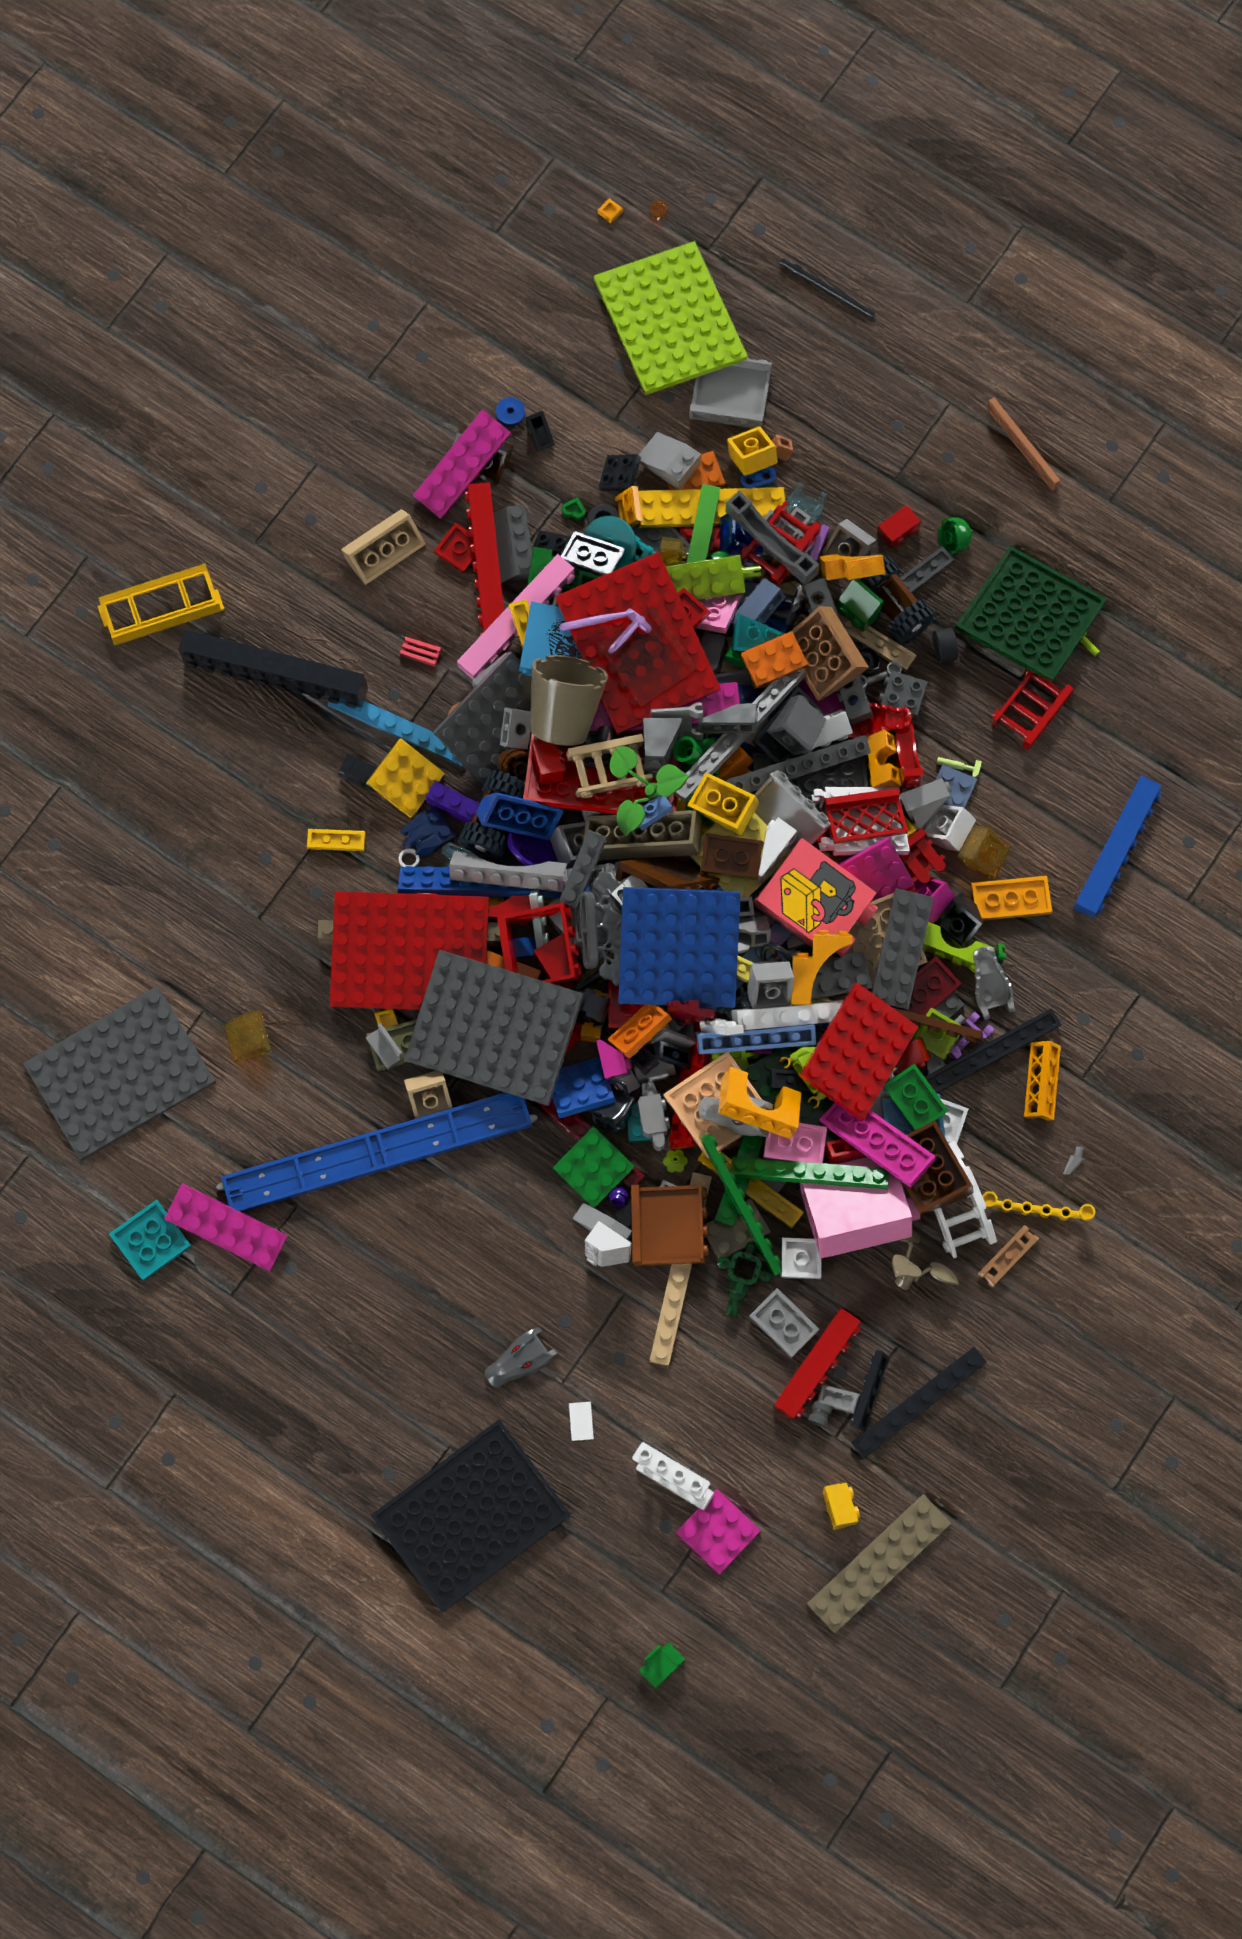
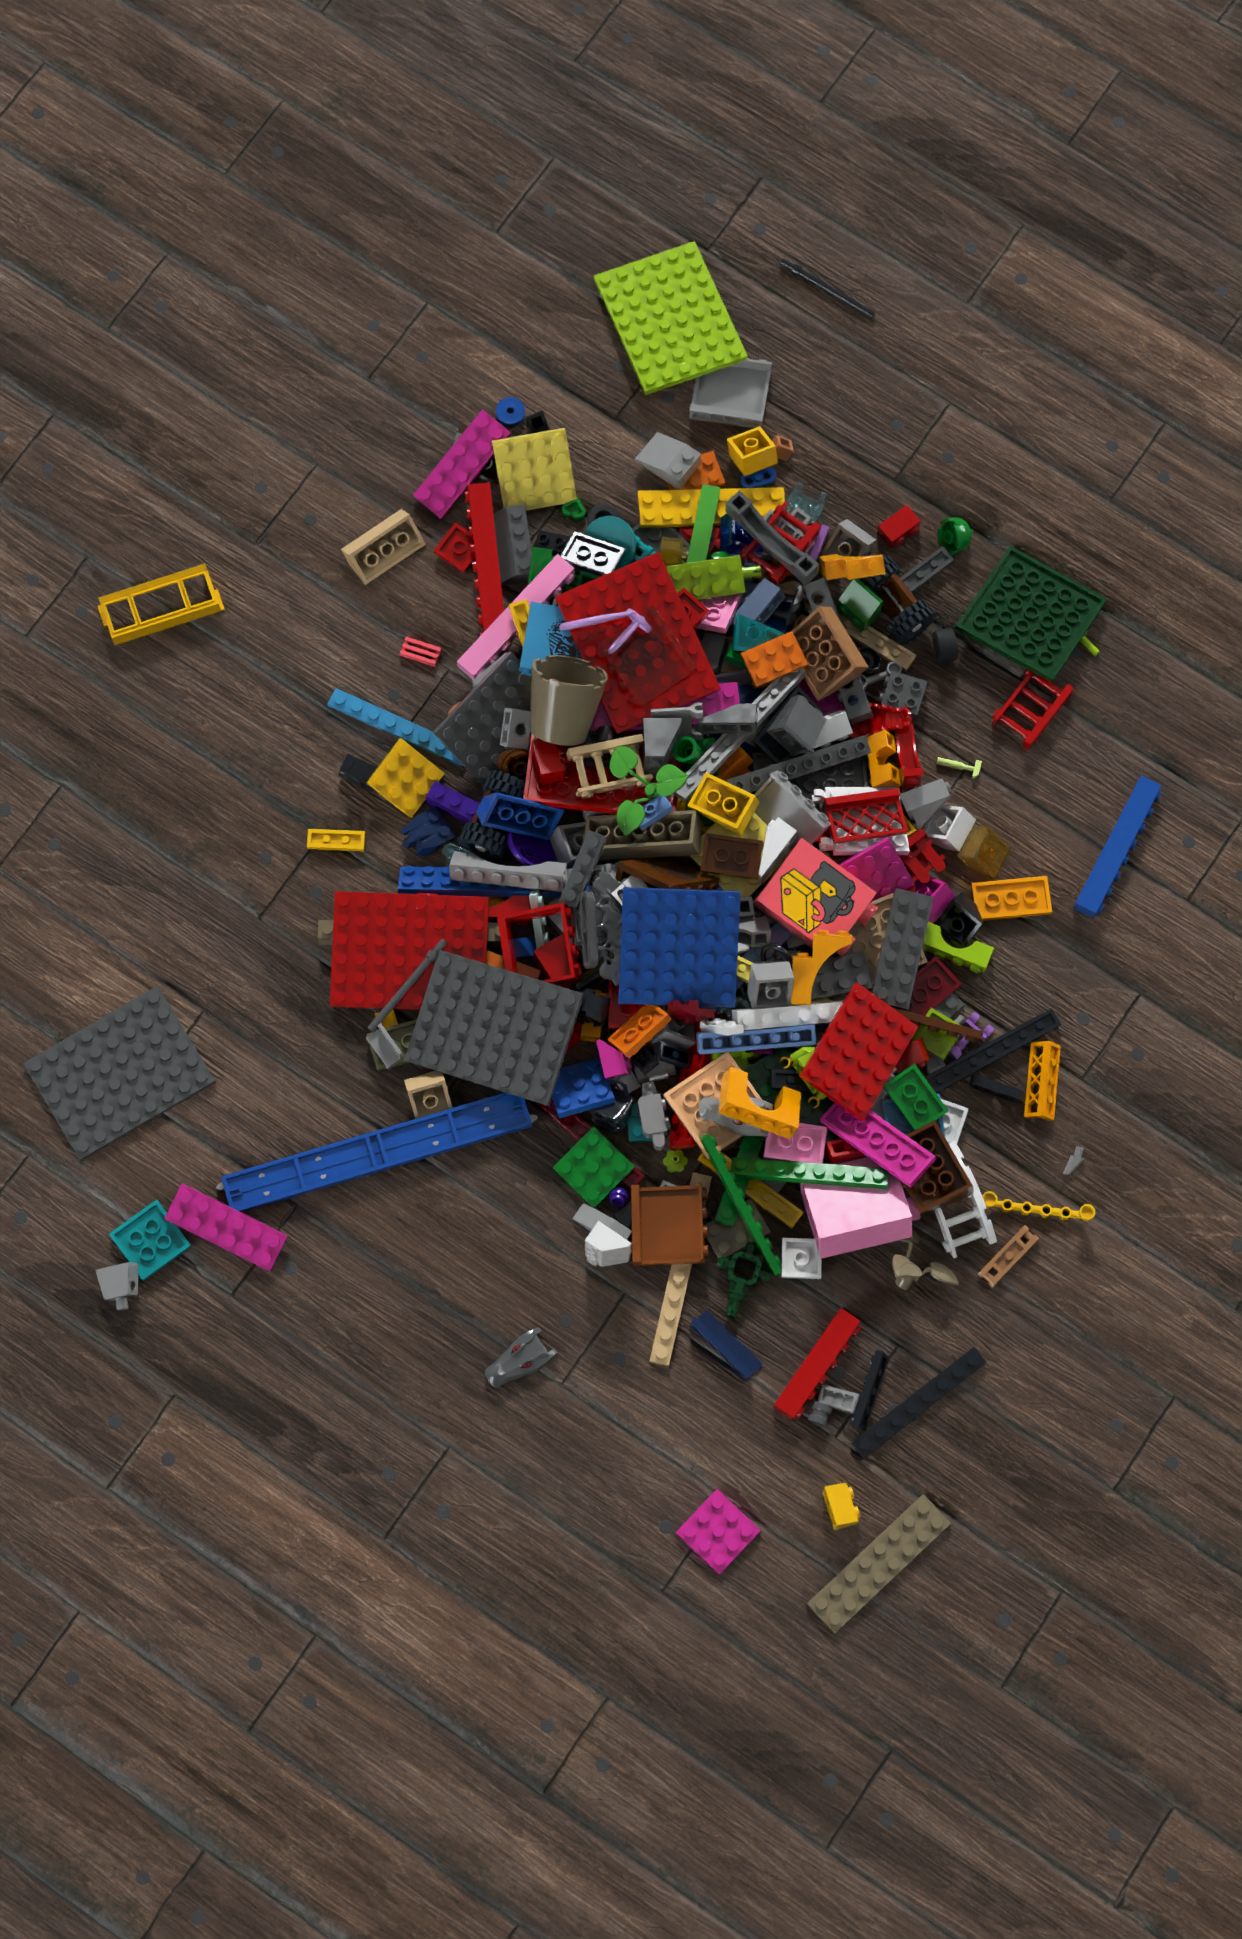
(119, 1283): none -> light grey torso
(247, 1036): clear yellow slope -> none
(273, 669): black brick -> none
(405, 851): white piece -> none
(431, 956): none -> dark grey bar
(470, 1515): black plate -> none
(535, 469): none -> light yellow plate
(581, 1421): white sticker -> none
(610, 210): light orange tile -> none
(619, 472): black plate -> none
(629, 506): light orange plate -> none
(658, 209): clear orange tile -> none
(661, 1664): green piece -> none
(673, 1476): white fence -> none
(726, 1345): none -> dark blue panel
(784, 1322): light grey plate -> none
(960, 784): sand blue plate -> none
(991, 984): light grey animal -> none
(996, 1089): none -> black beam
(999, 952): green tile -> none
(1023, 444): nougat tile -> none

